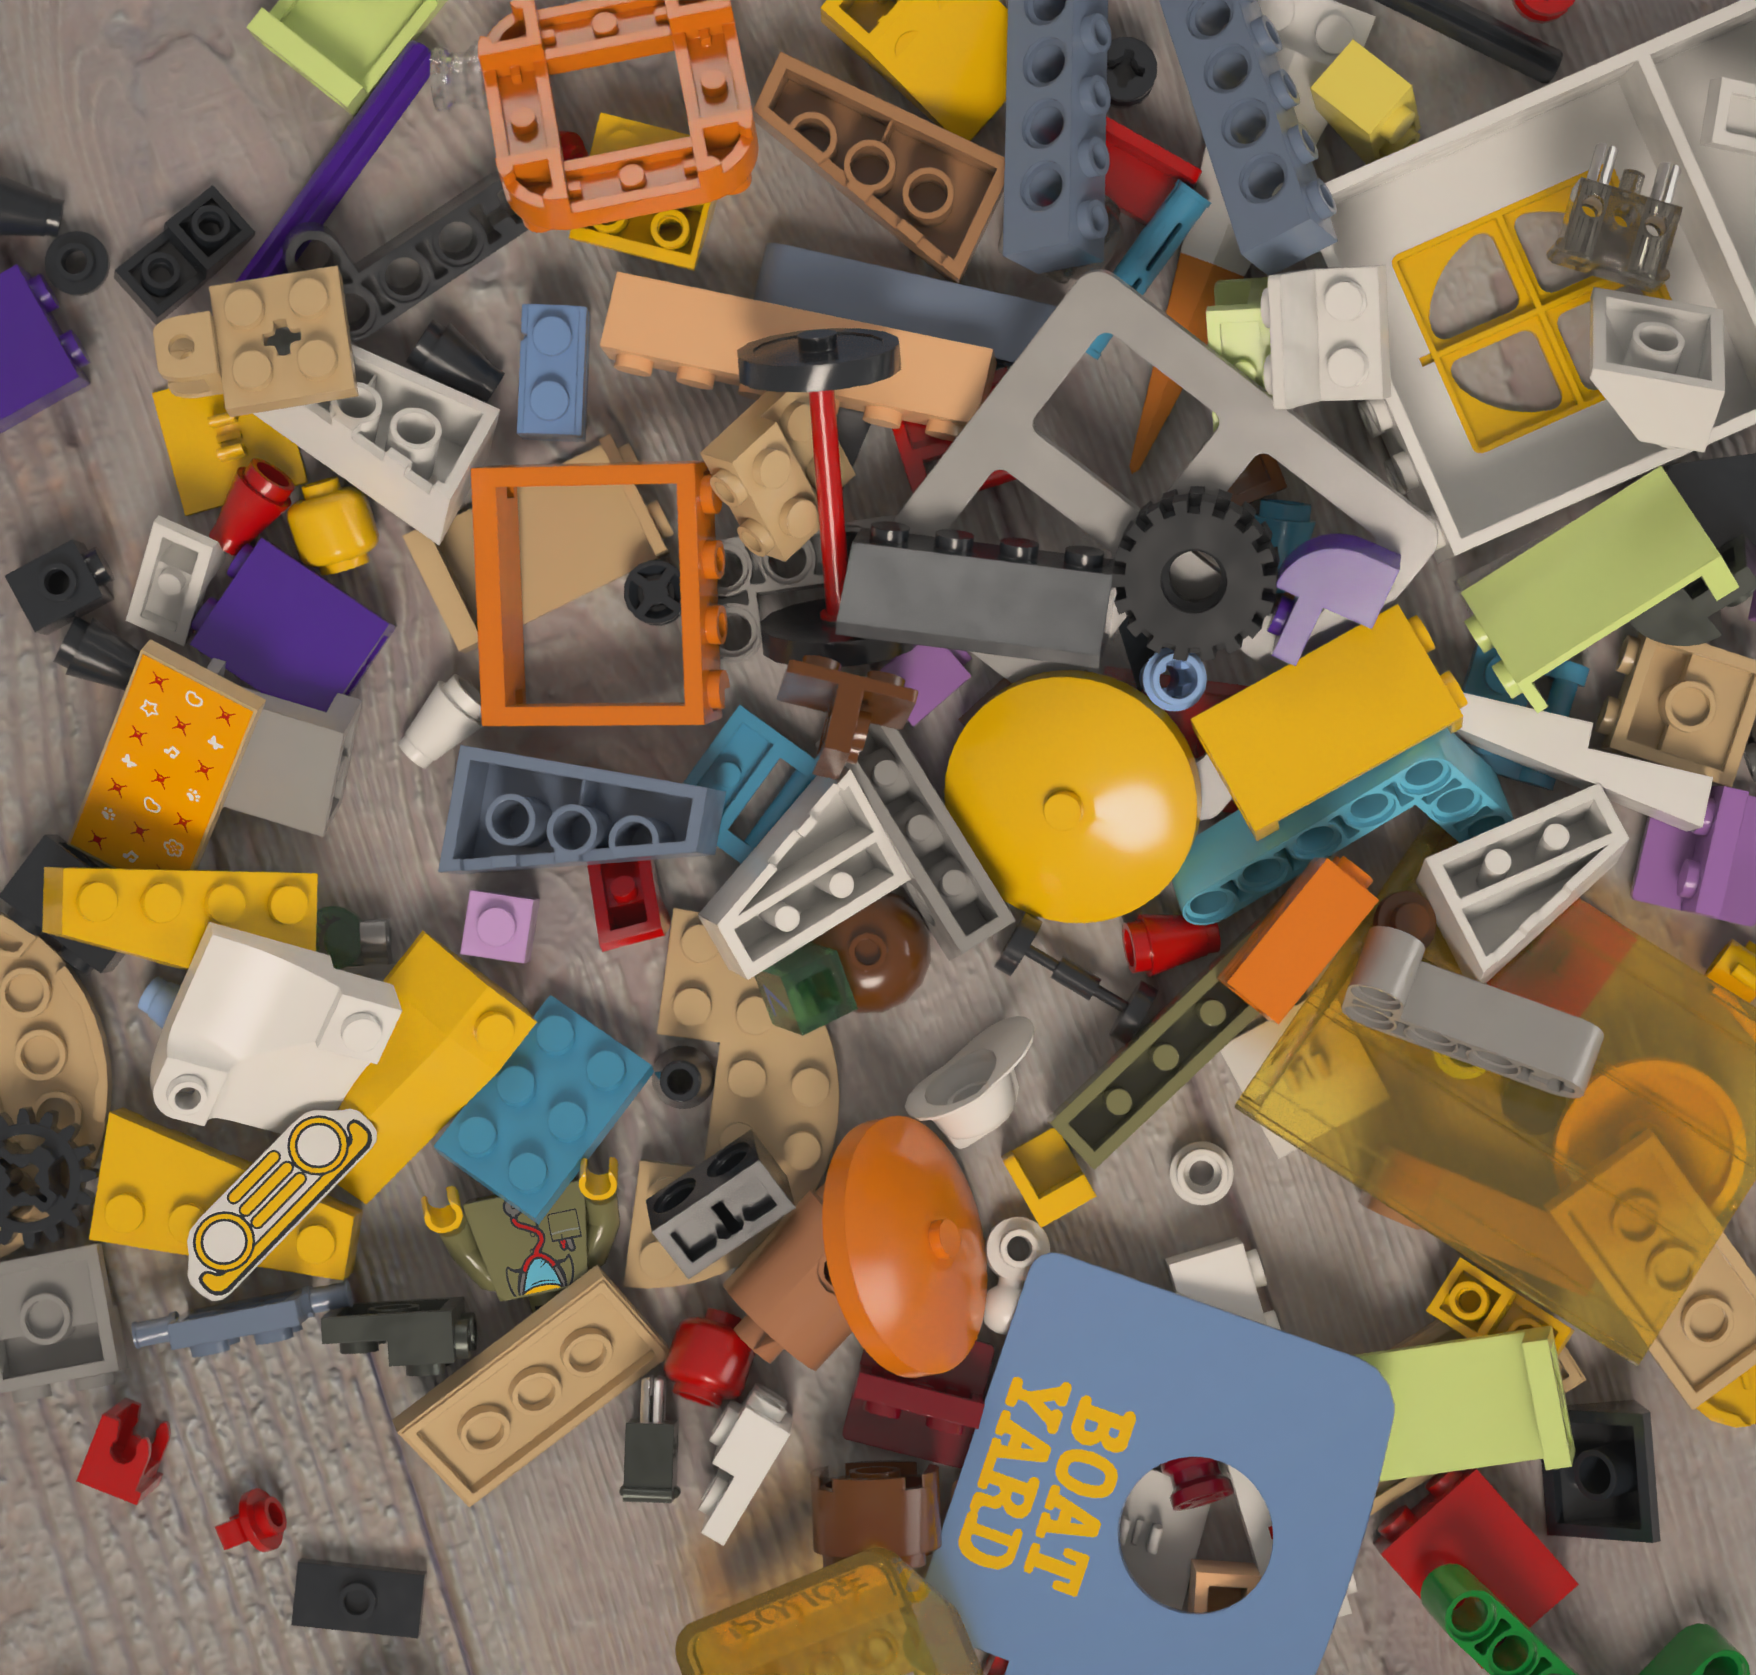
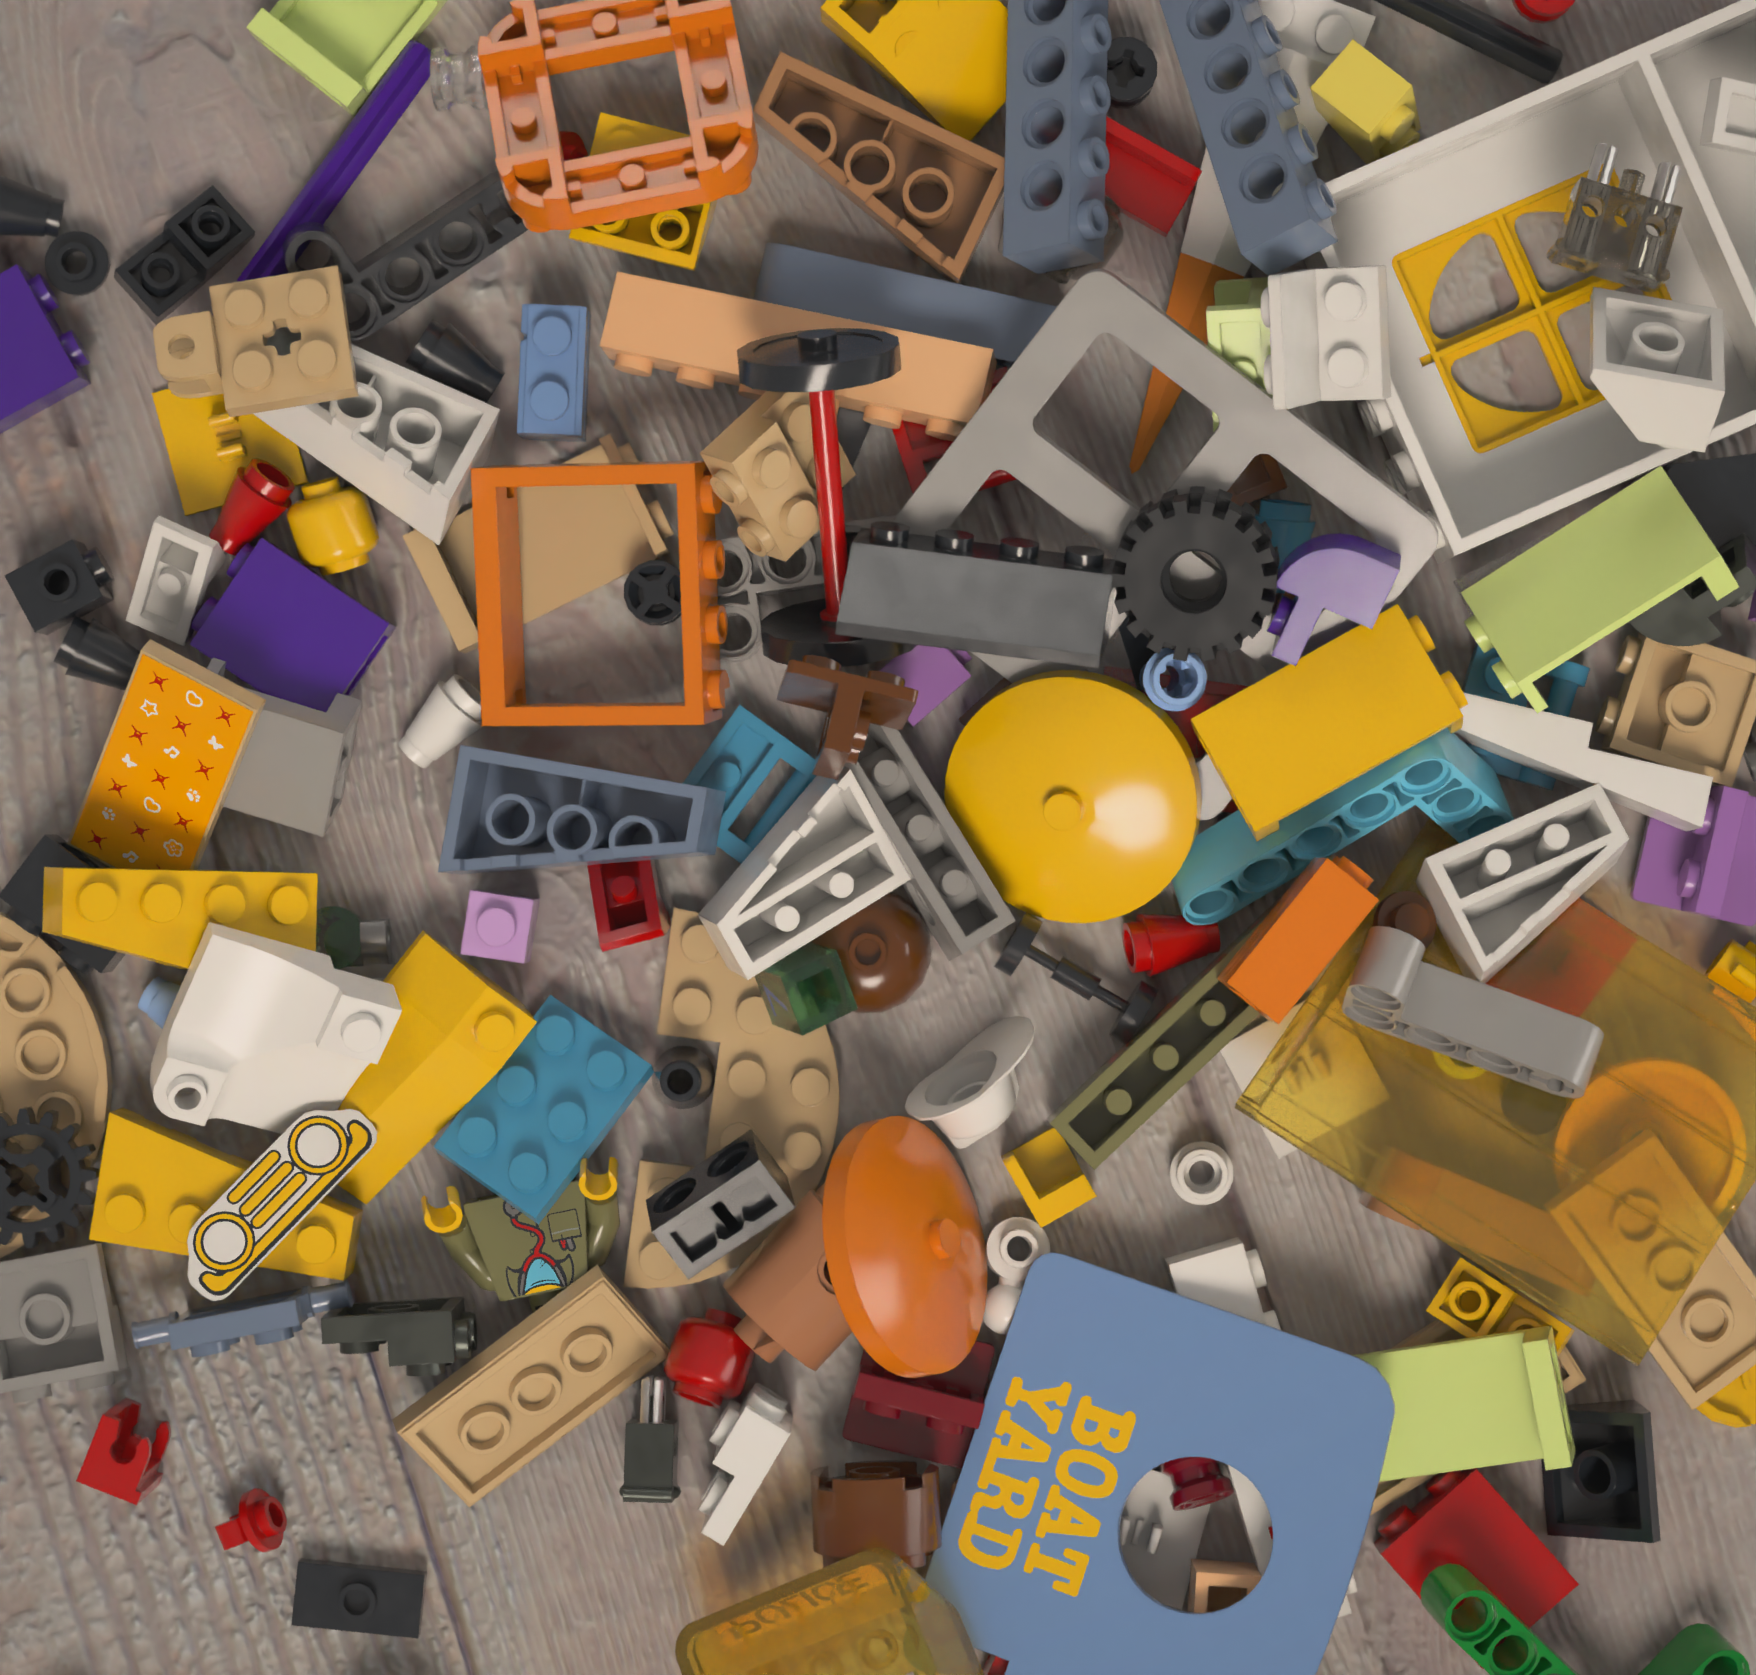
(1156, 245): dark azure pin -> none

